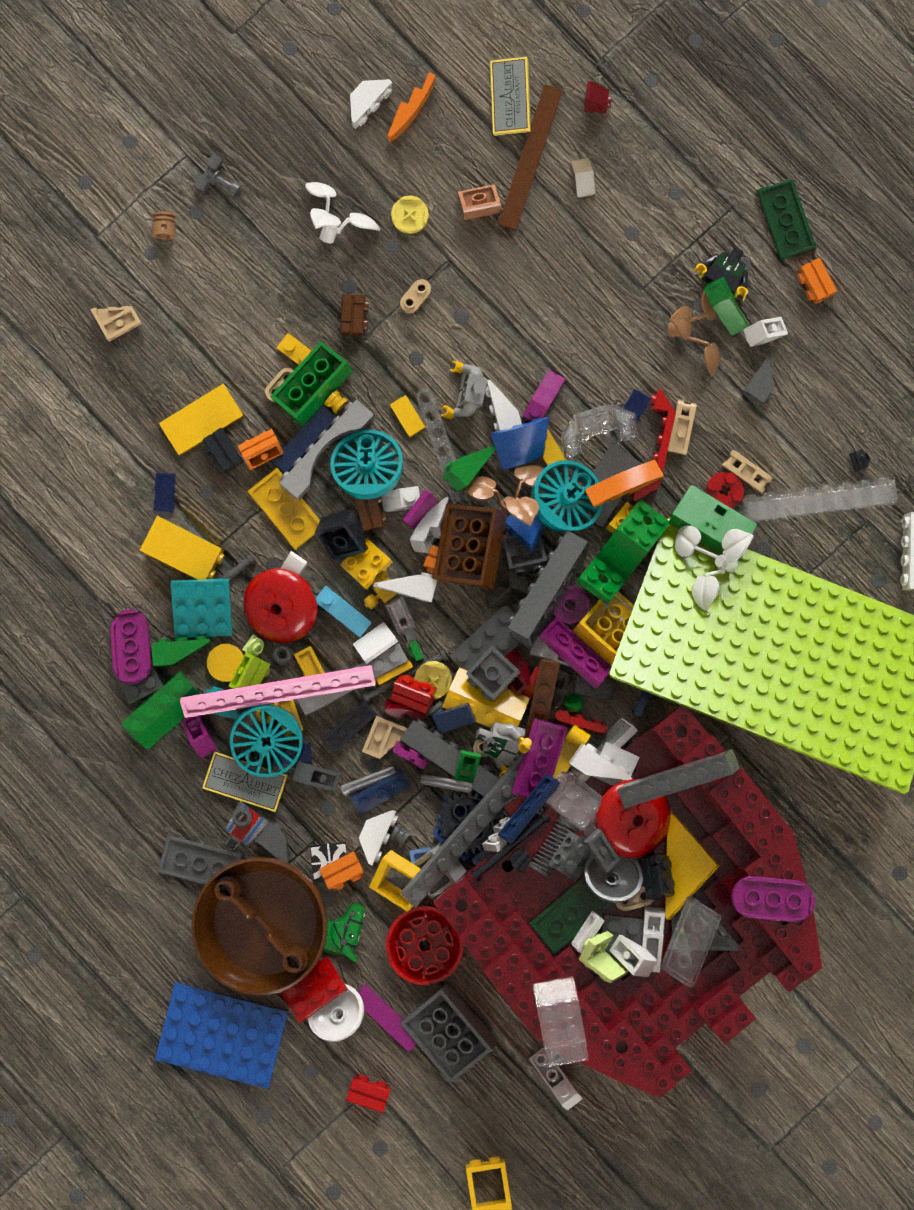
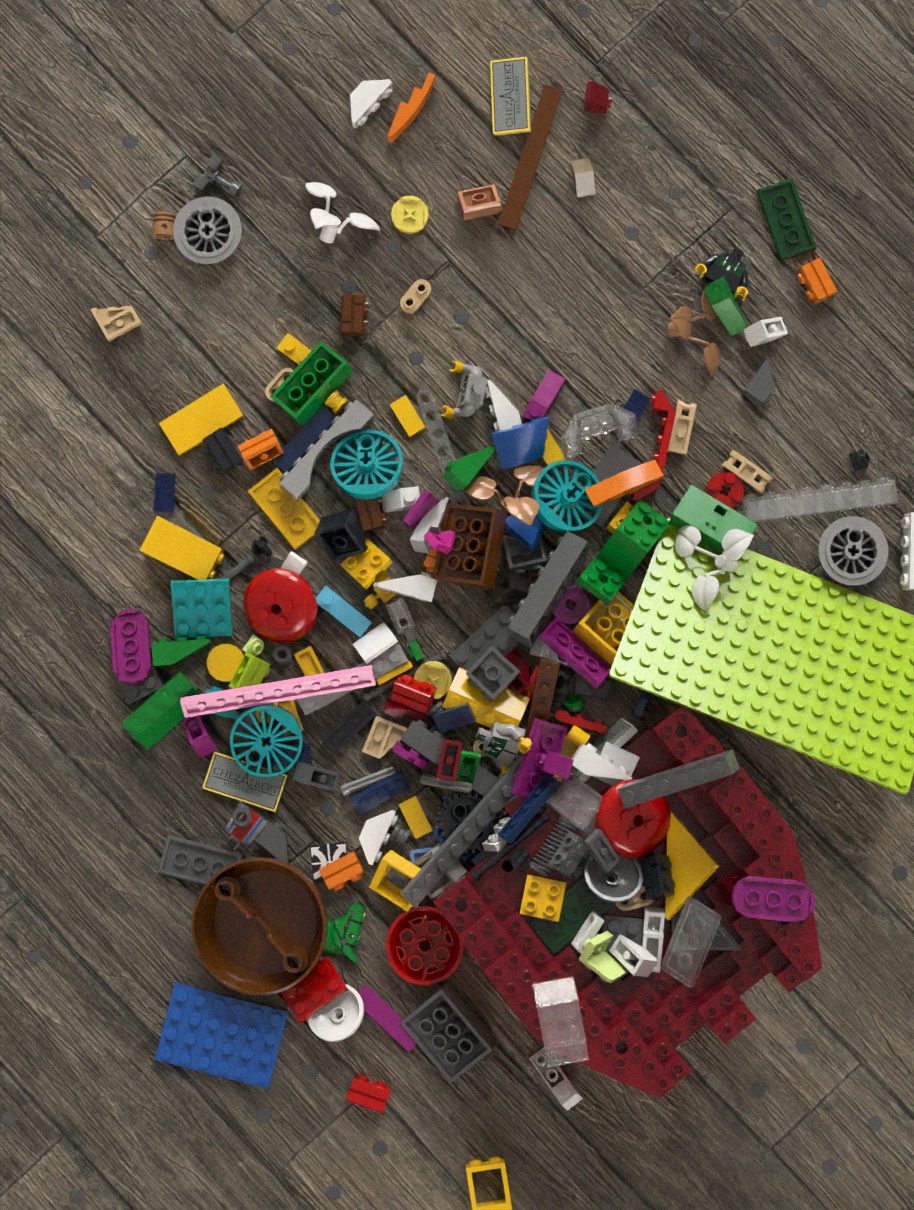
(201, 207): none -> light grey piece
(260, 546): none -> black plate
(415, 817): none -> yellow tile
(442, 542): none -> dark pink tile
(448, 759): none -> dark red brick
(543, 898): none -> yellow plate
(556, 763): none -> magenta slope
(859, 526): none -> light grey piece

